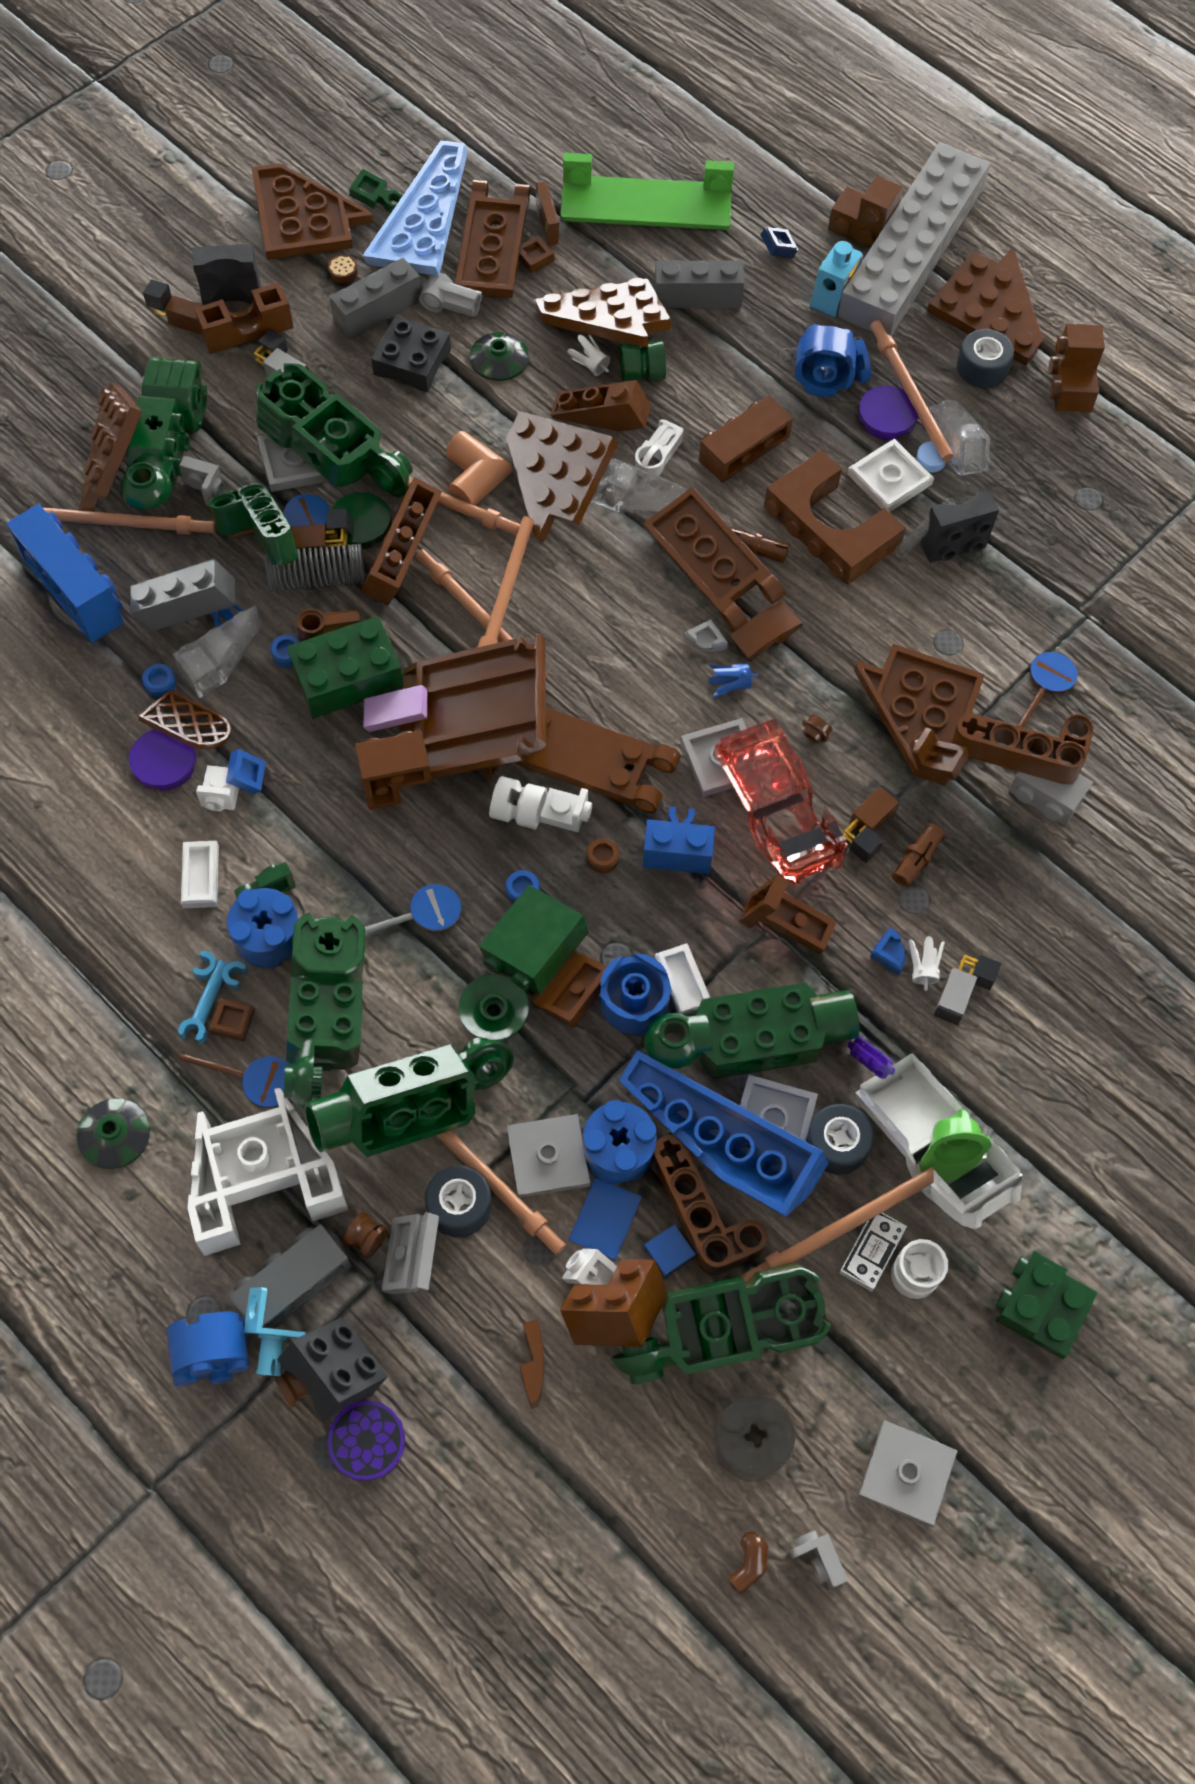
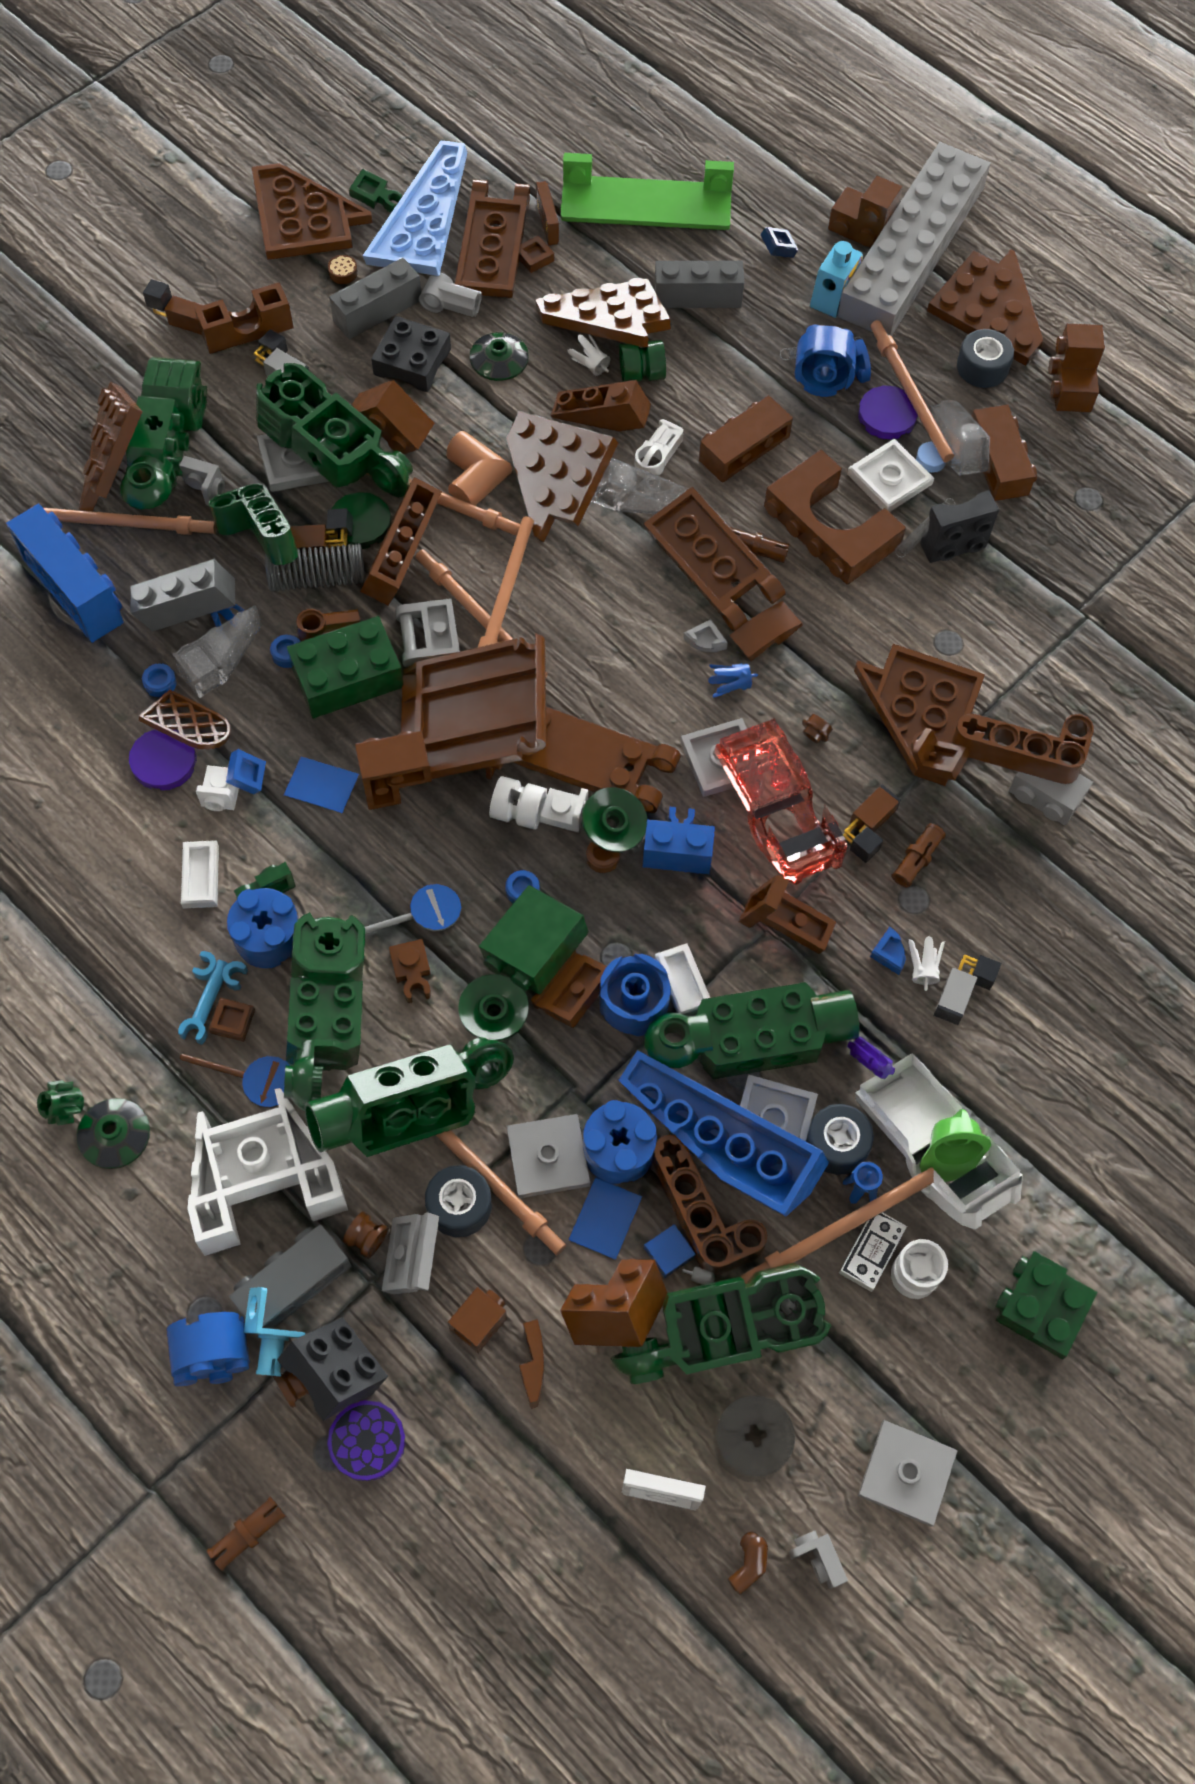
(60, 1102): none -> dark green gear
(226, 272): black brick -> none
(246, 1533): none -> reddish brown pin
(300, 511): blue piece -> none
(321, 784): none -> blue sticker
(395, 708): lavender tile -> none
(396, 415): none -> reddish brown brick
(411, 965): none -> reddish brown plate
(438, 630): none -> light grey plate
(478, 1318): none -> reddish brown brick
(589, 1267): white bracket -> none
(622, 808): none -> dark green dish
(663, 1490): none -> white tile
(701, 1275): none -> light grey piece
(866, 1178): none -> blue piece
(1009, 466): none -> reddish brown brick
(1052, 674): blue piece -> none

